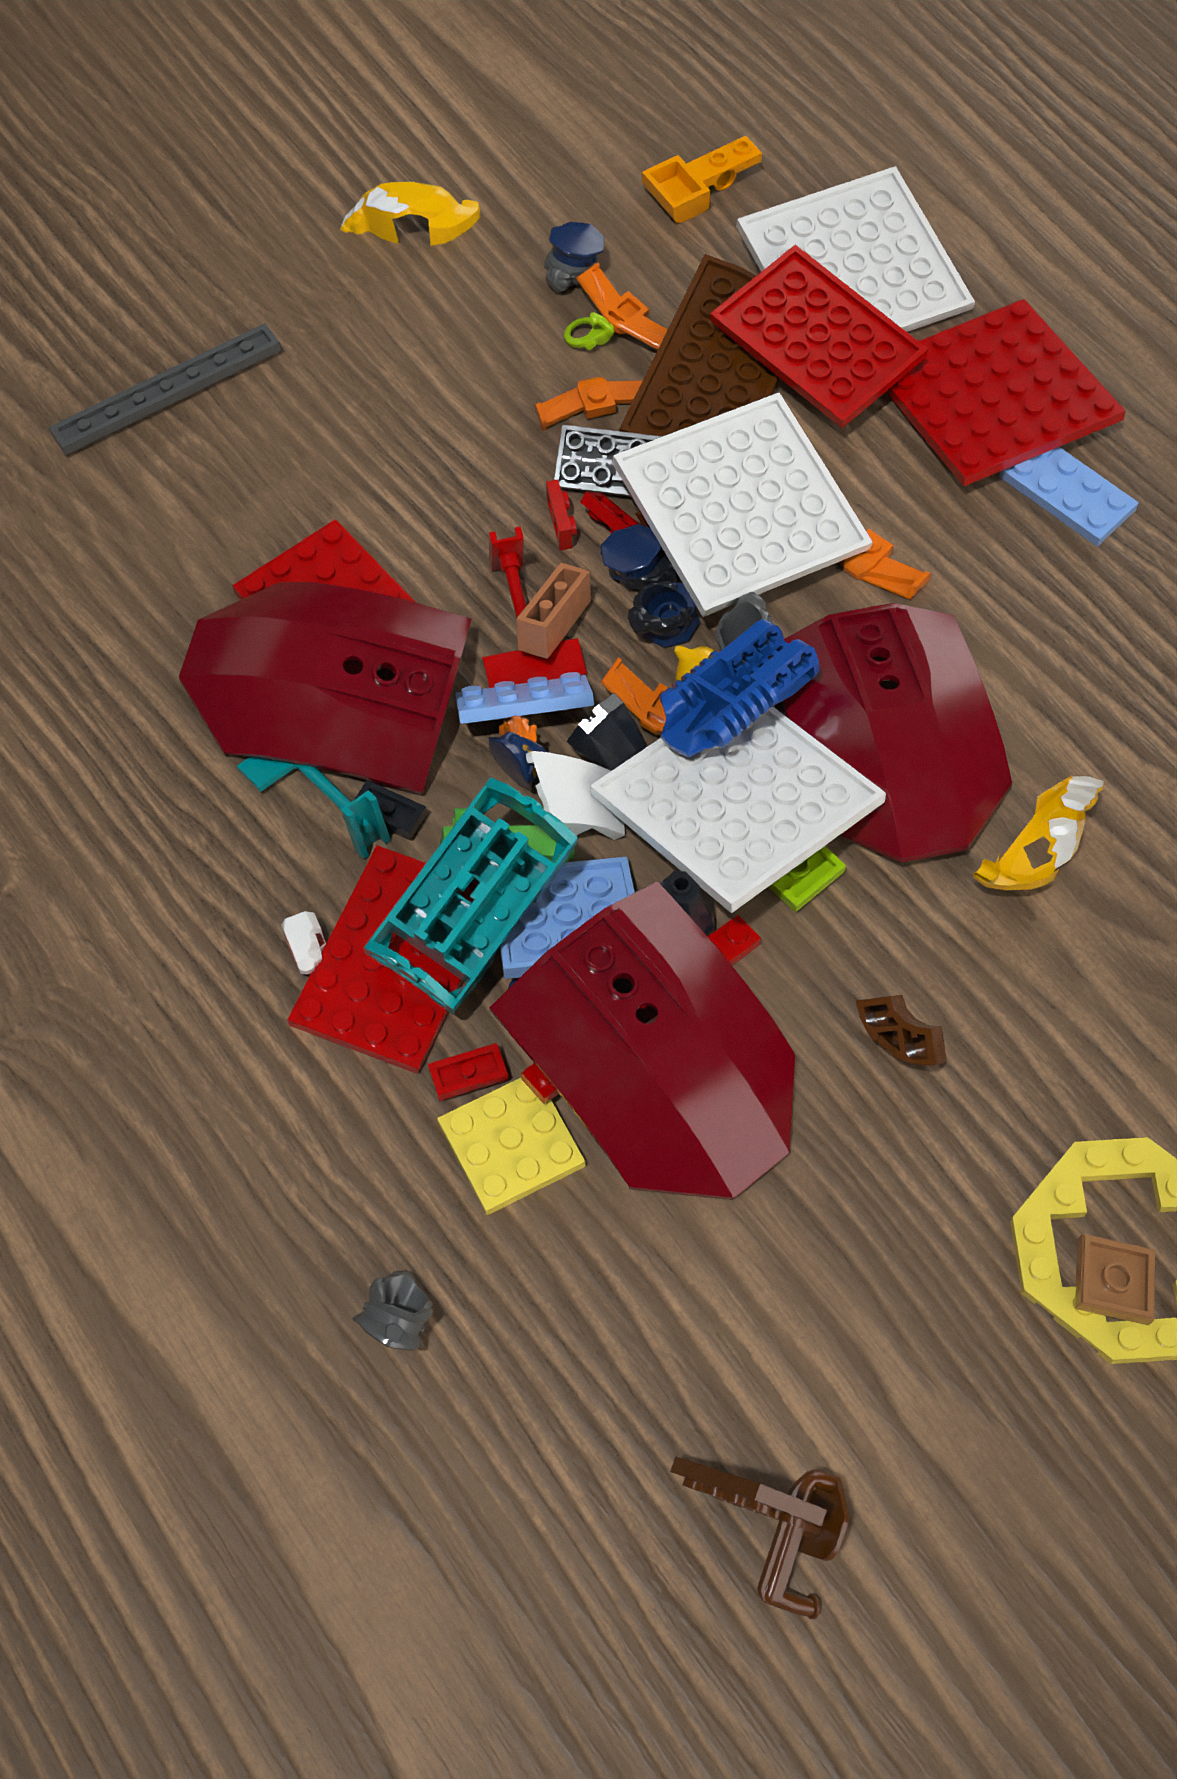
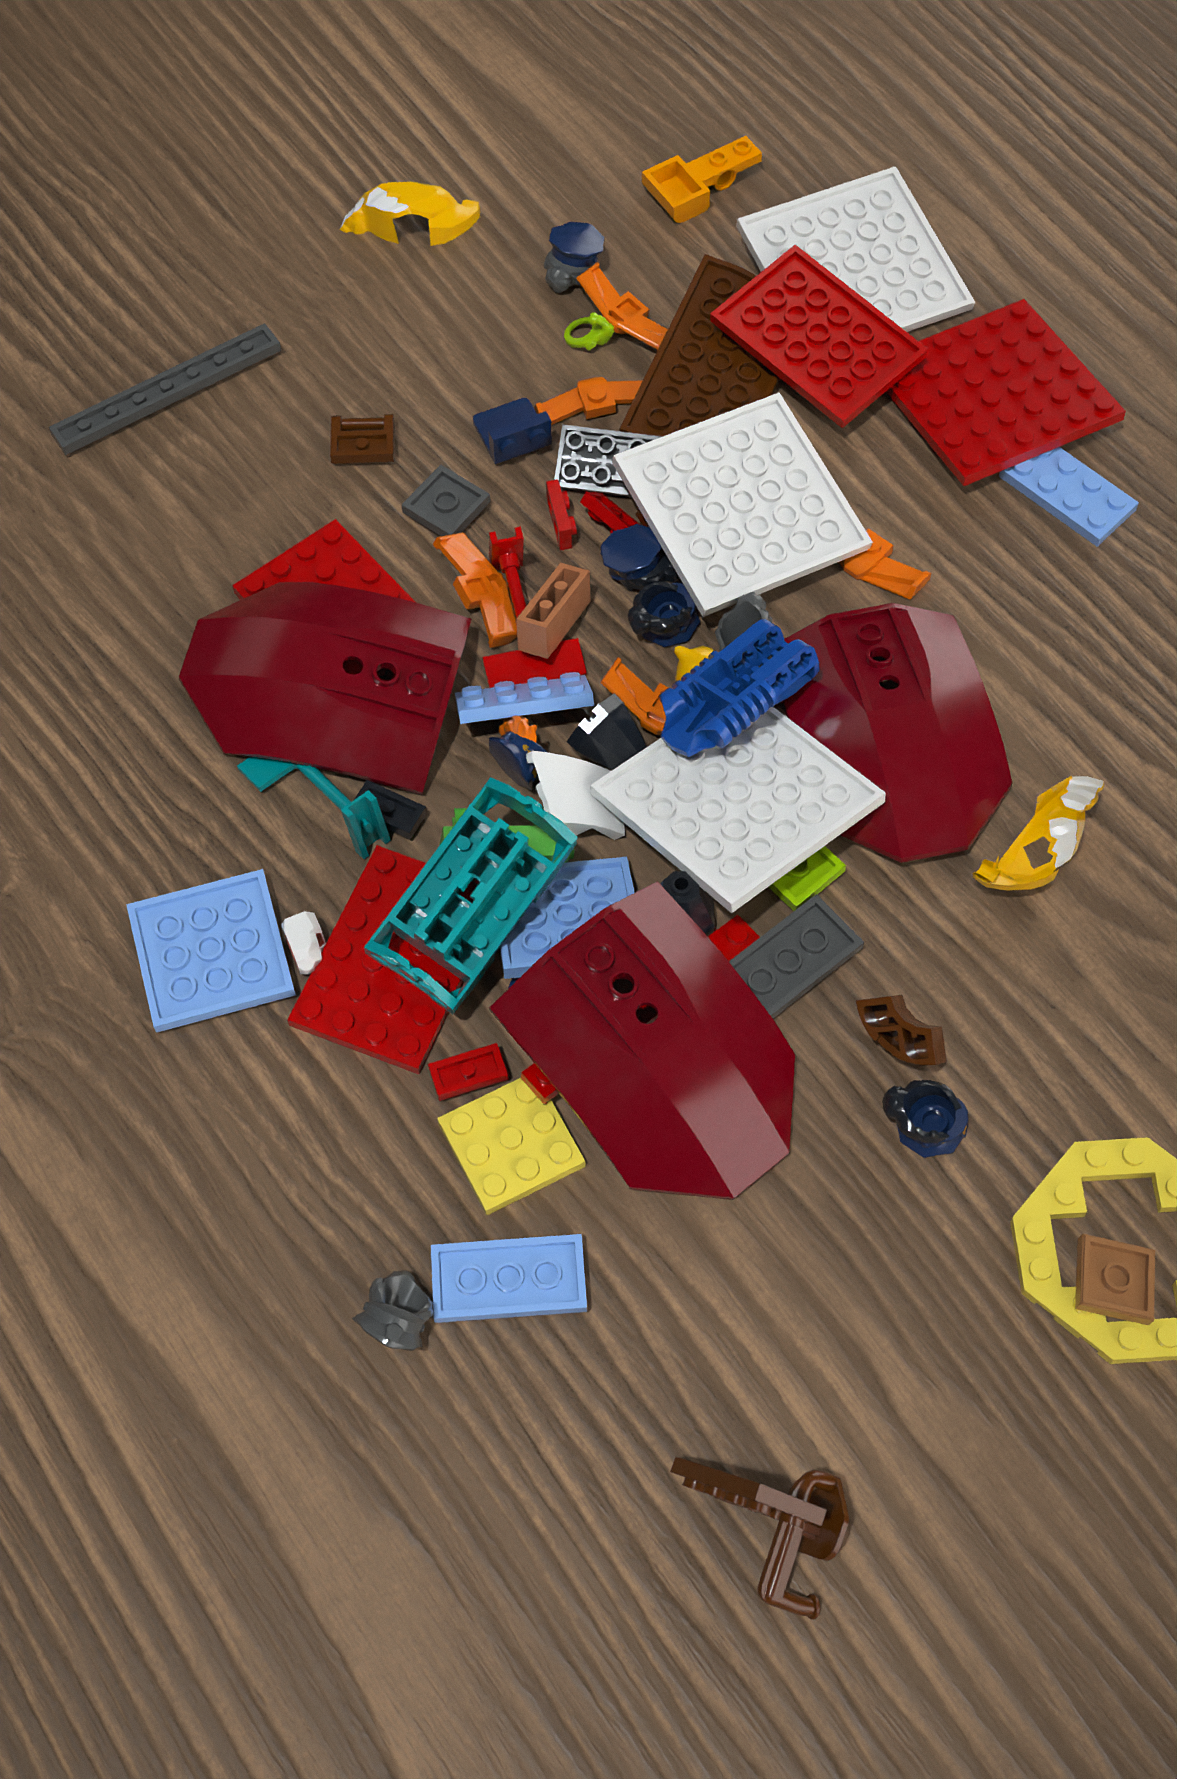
(210, 950): none -> light blue plate
(362, 439): none -> reddish brown plate
(446, 502): none -> dark grey plate
(480, 587): none -> orange plate
(508, 1278): none -> light blue plate
(513, 429): none -> dark blue bracket
(796, 955): none -> dark grey plate
(927, 1117): none -> piece

